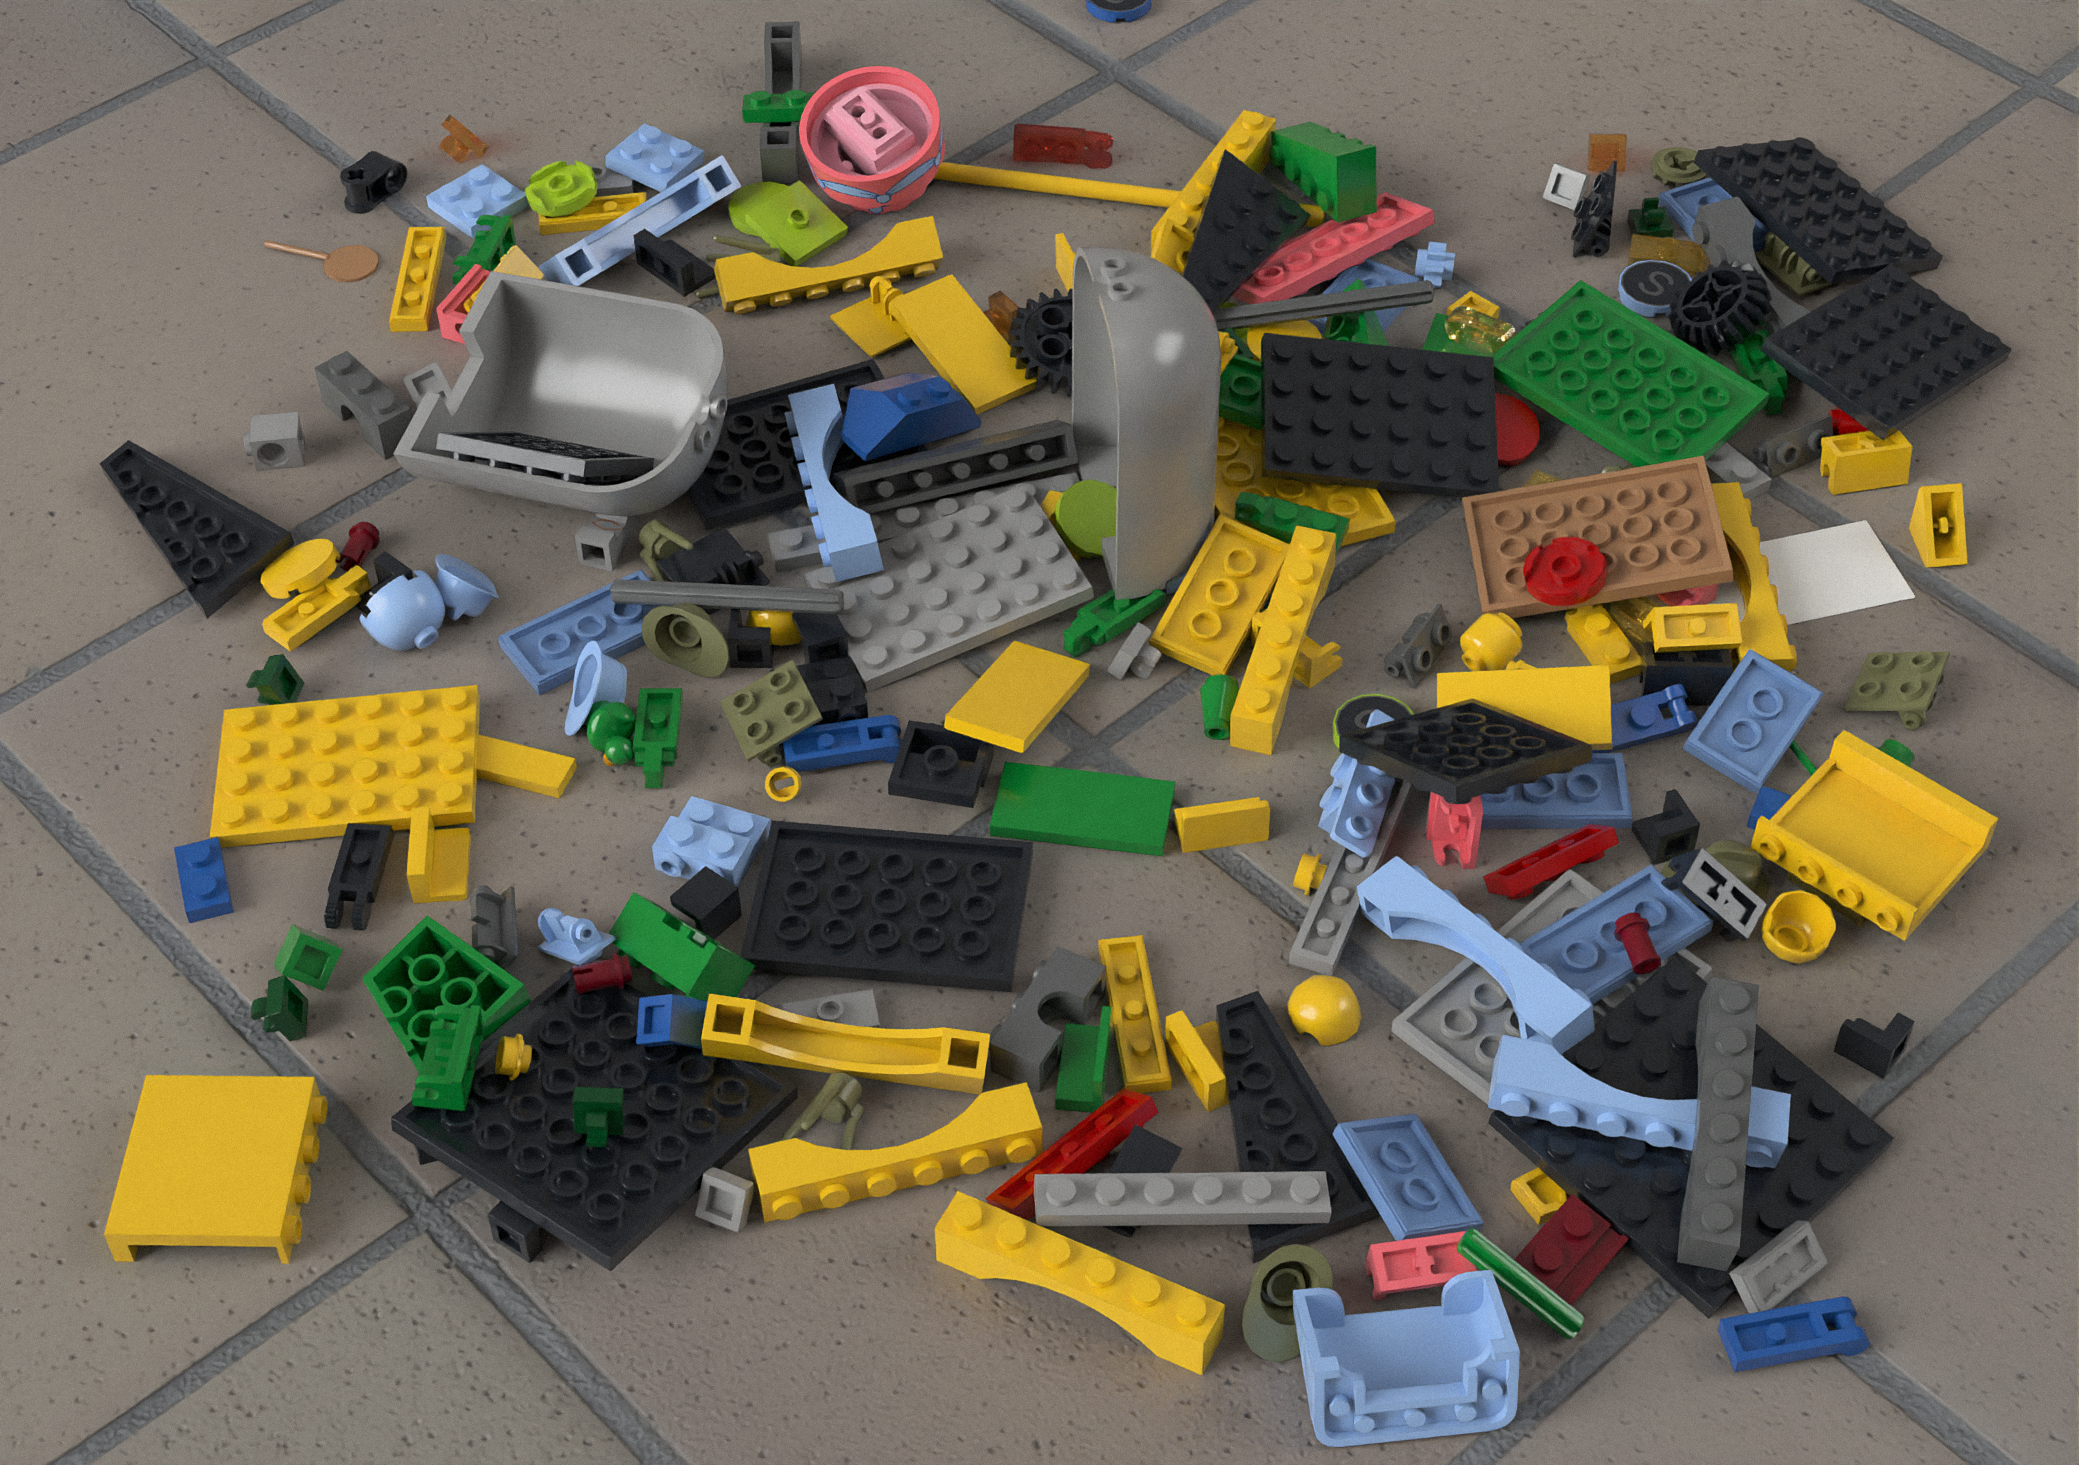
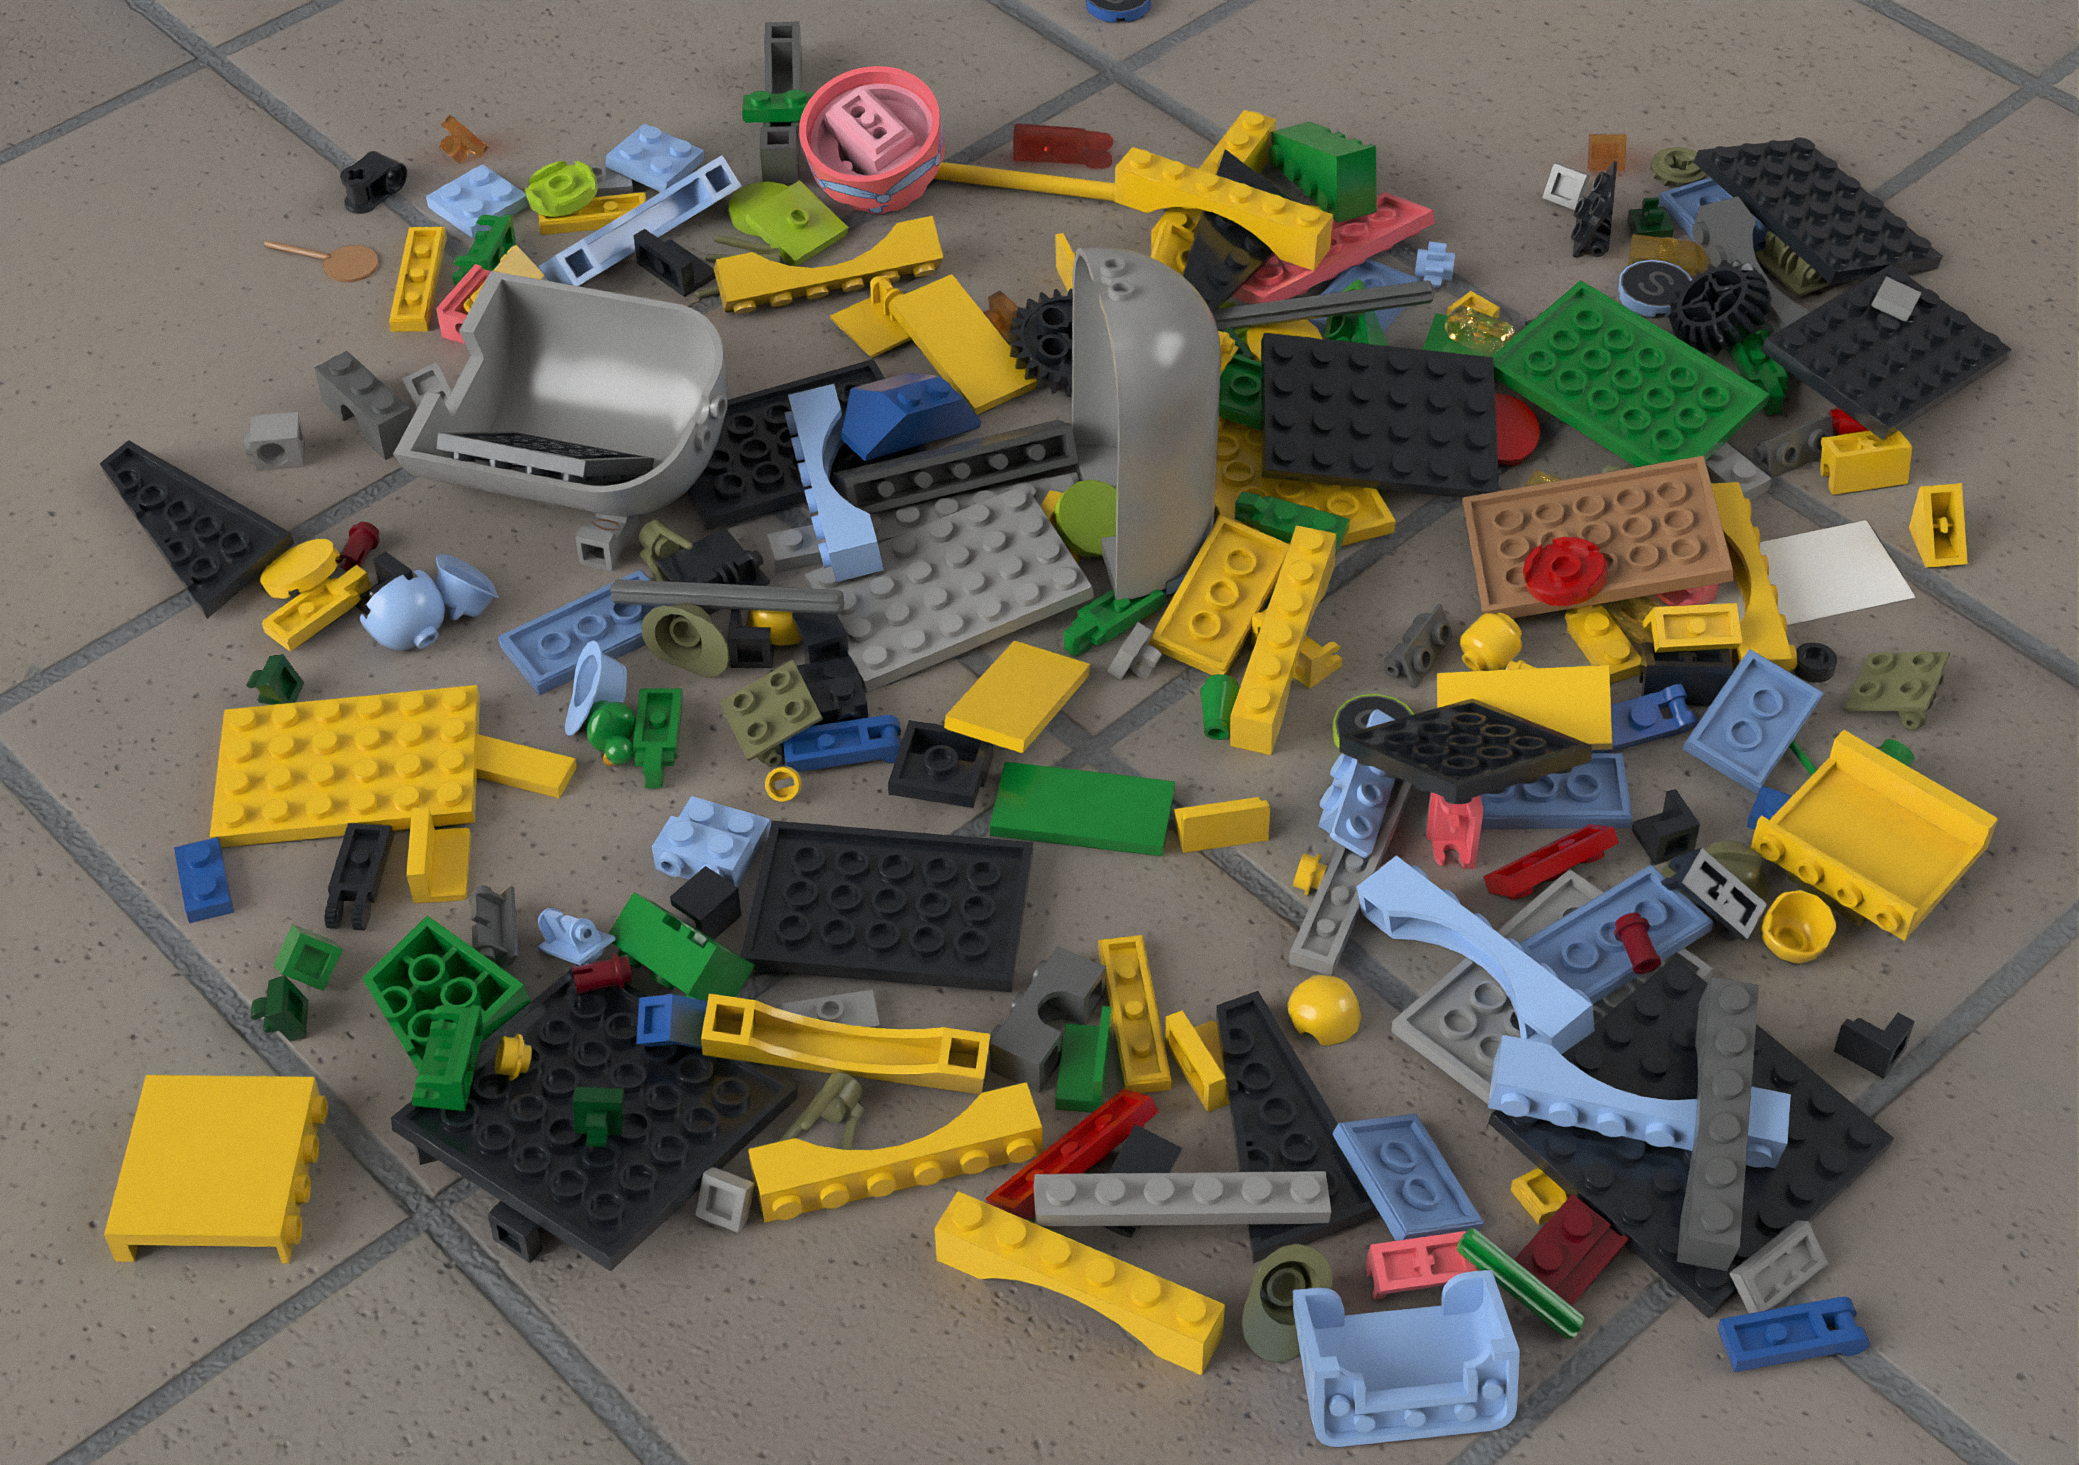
(1287, 227): none -> yellow arch
(1815, 662): none -> black tile
(1896, 299): none -> light grey tile

